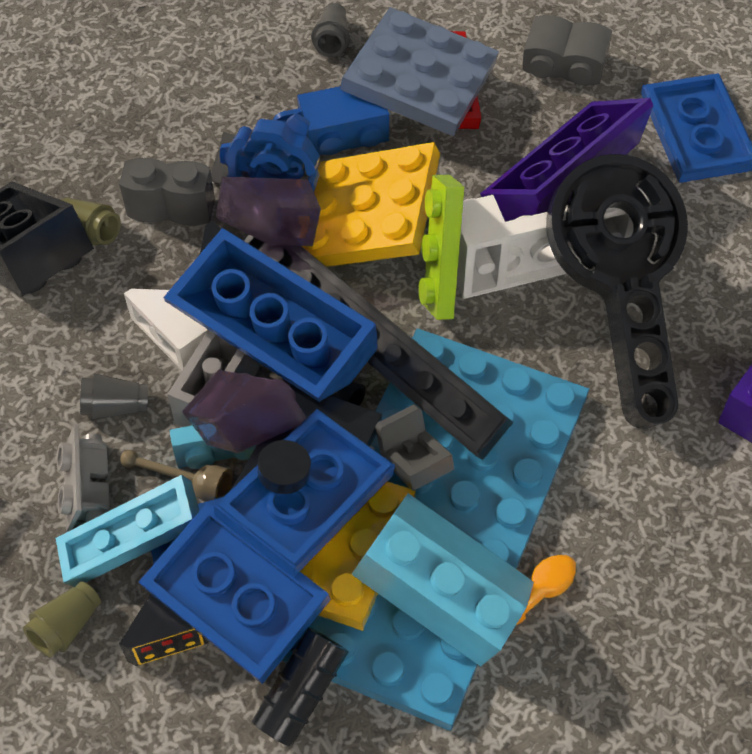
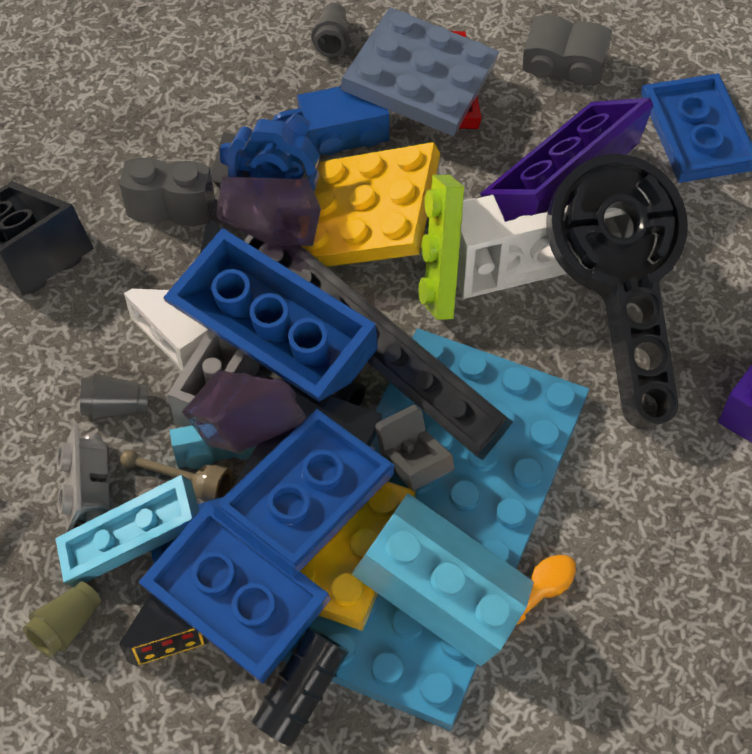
(95, 220): olive cone -> none
(284, 467): black tile -> none

